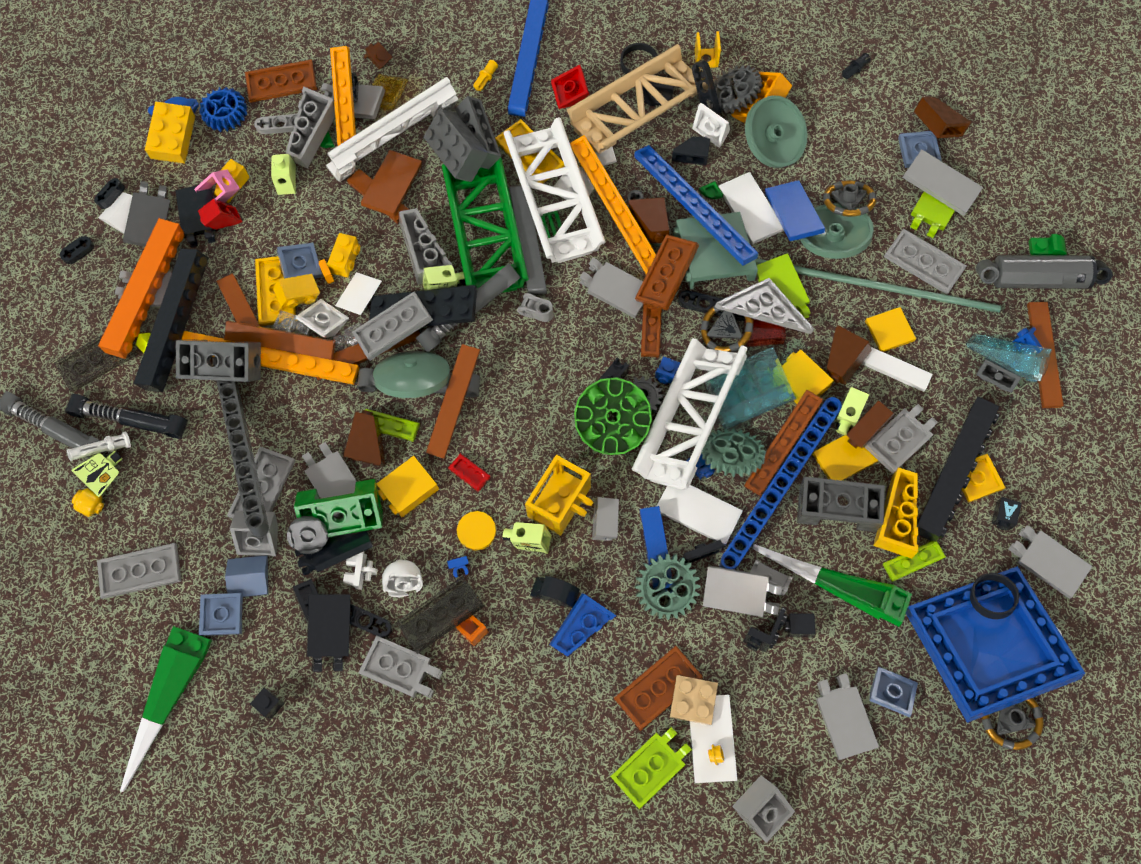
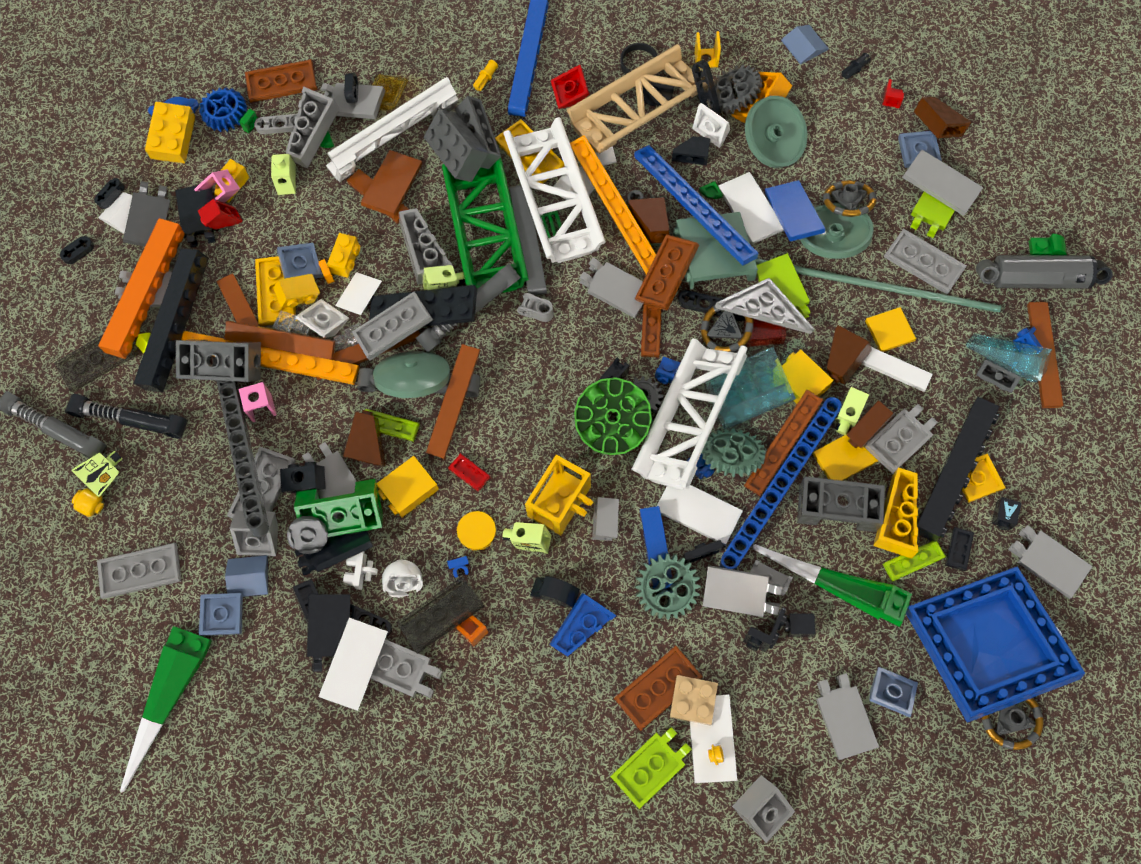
(108, 444): white pin -> none
(248, 120): none -> green tile
(265, 399): none -> bright pink piece
(267, 703): black brick -> none
(292, 477): none -> black brick
(343, 93): light orange plate -> none
(353, 664): none -> white tile
(377, 54): reddish brown bracket -> none
(804, 43): none -> sand blue slope
(892, 96): none -> red panel
(959, 549): none -> black plate
(999, 578): black tyre -> none

